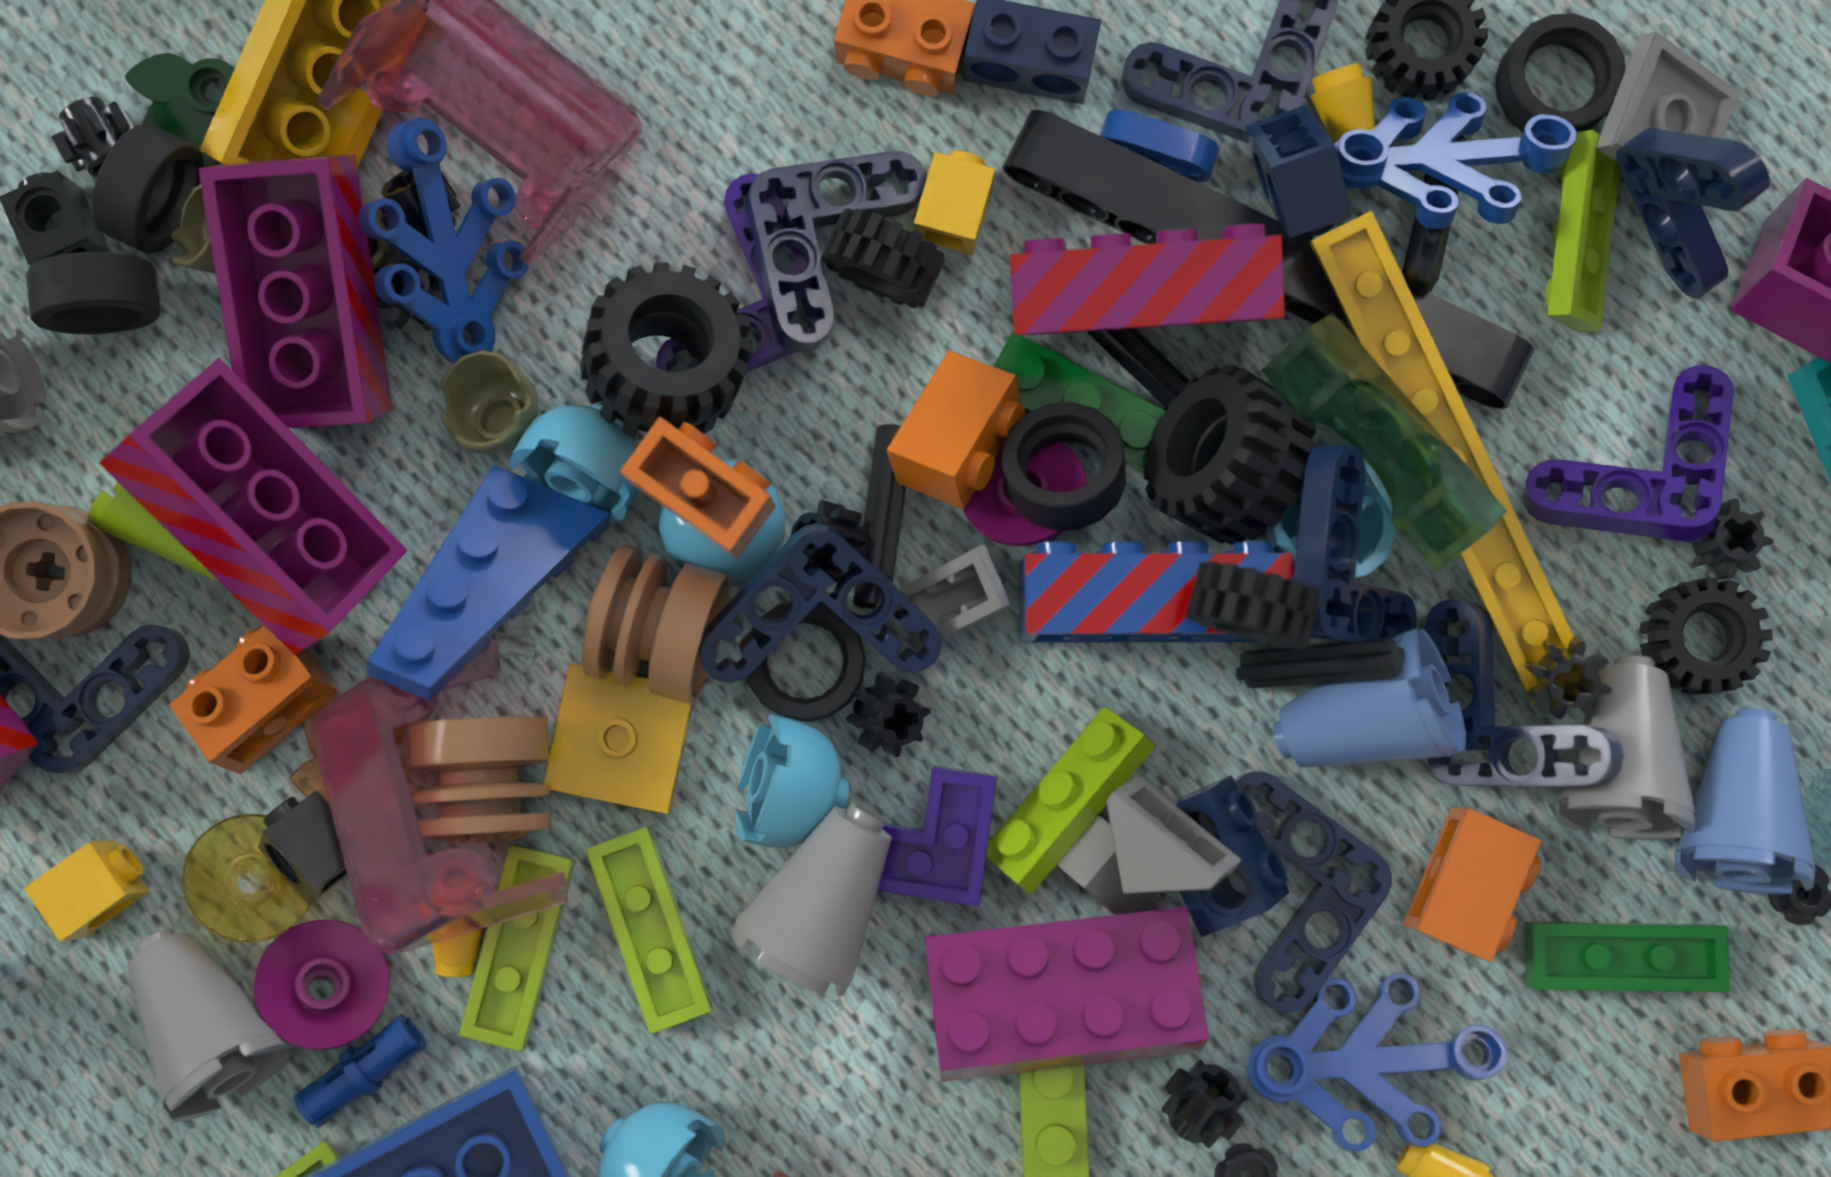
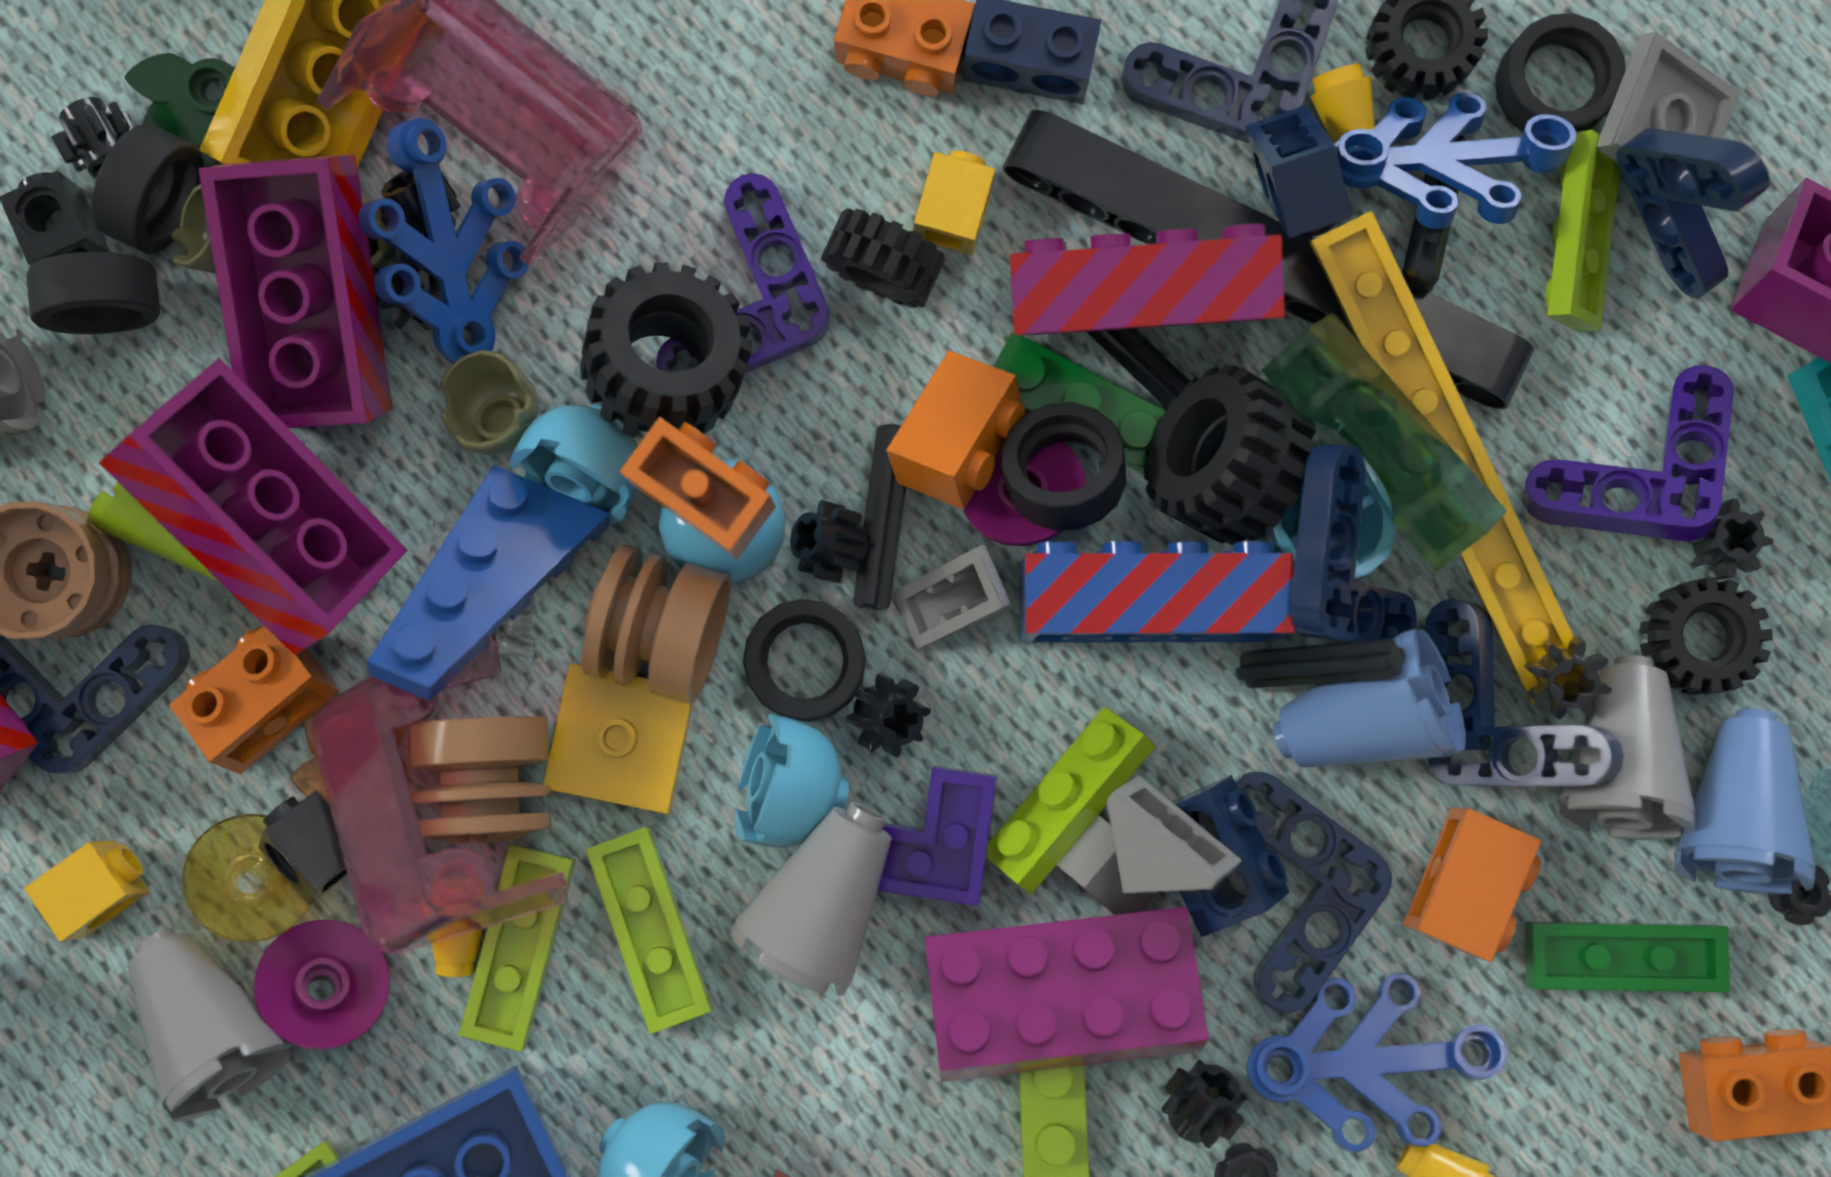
(359, 1071): blue pin -> none
(806, 591): dark blue beam -> none
(809, 211): dark blue beam -> none
(1162, 143): blue beam -> none
(1253, 604): black tyre -> none

